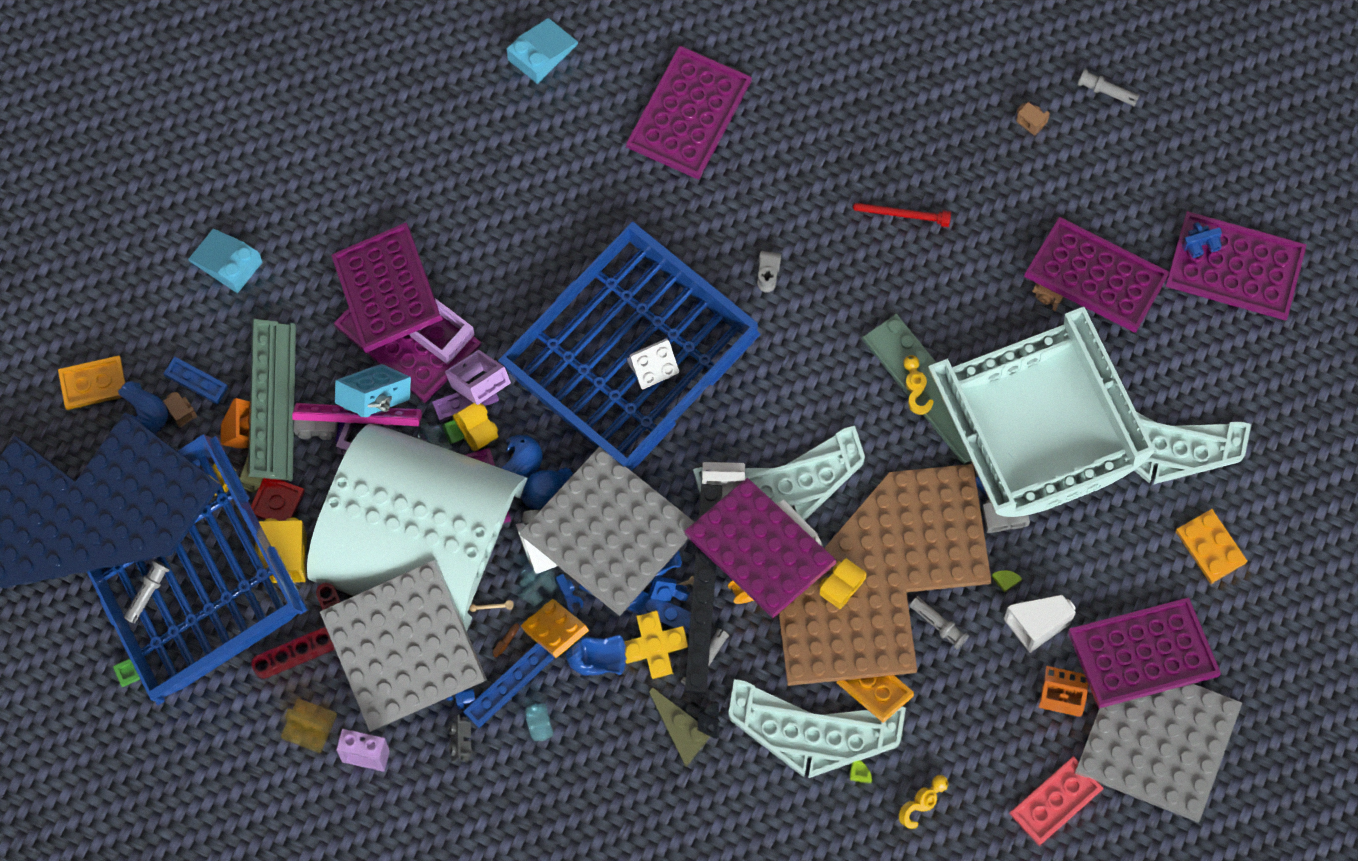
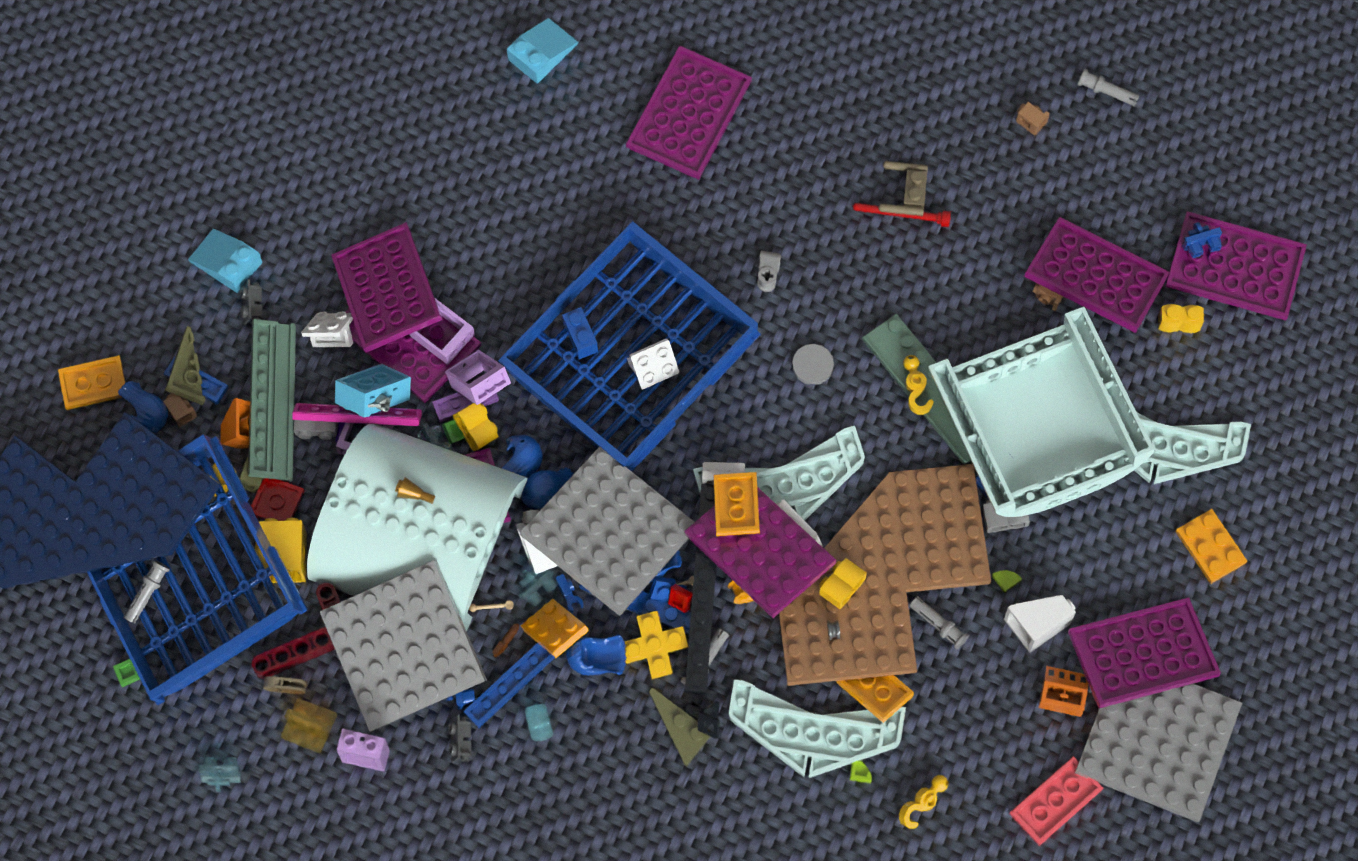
(184, 375): none -> olive wing
(220, 774): none -> clear light blue hips
(251, 294): none -> dark grey hinge
(284, 685): none -> dark tan piece
(329, 330): none -> white bracket
(407, 489): none -> pearl gold cone
(580, 333): none -> blue brick
(680, 598): none -> red tile
(736, 504): none -> light orange plate
(812, 364): none -> light grey tile
(833, 629): none -> dark grey bush
(914, 189): none -> dark tan plate
(1175, 318): none -> yellow brick

